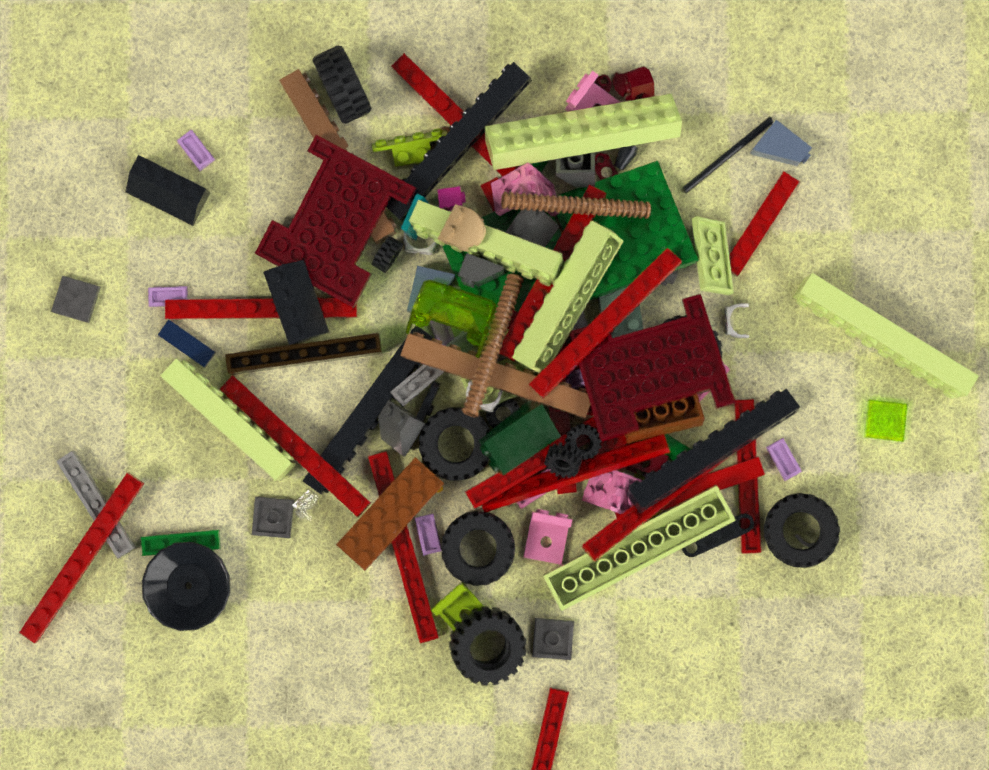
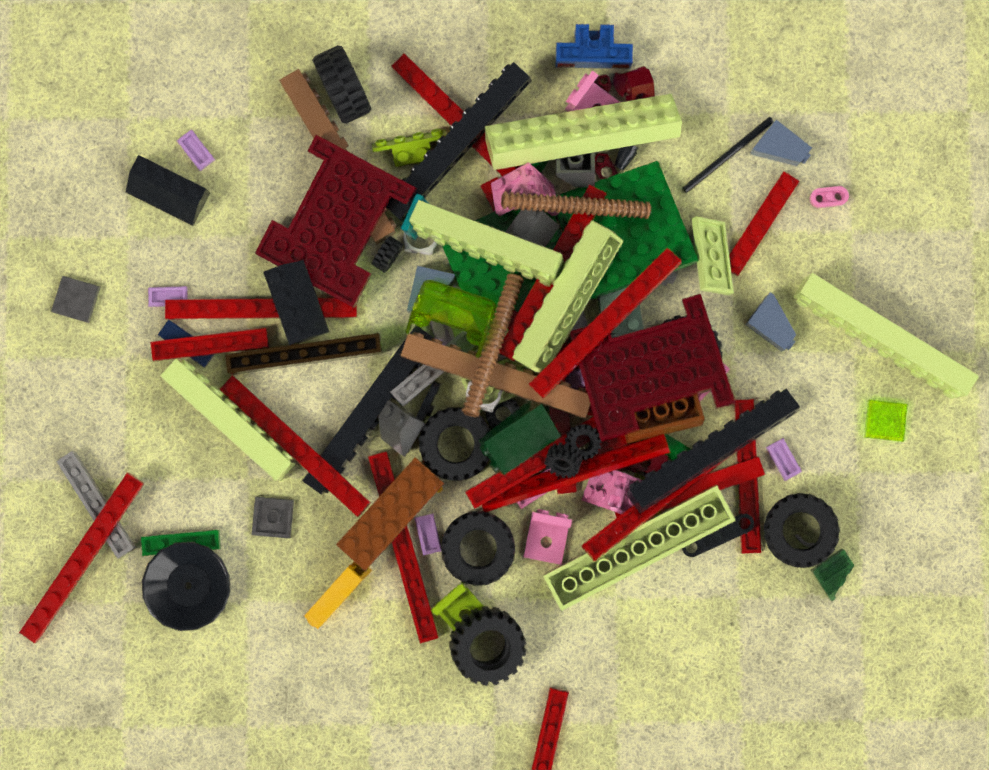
(209, 344): none -> red plate
(305, 502): clear bracket -> none
(336, 595): none -> yellow slope
(449, 197): dark pink brick -> none
(463, 229): tan slope -> none
(479, 271): dark grey slope -> none
(553, 639): flat silver tile -> none
(594, 50): none -> blue piece
(728, 329): white cap -> none
(772, 324): none -> sand blue slope
(828, 197): none -> bright pink plate
(833, 572): none -> clear green wing

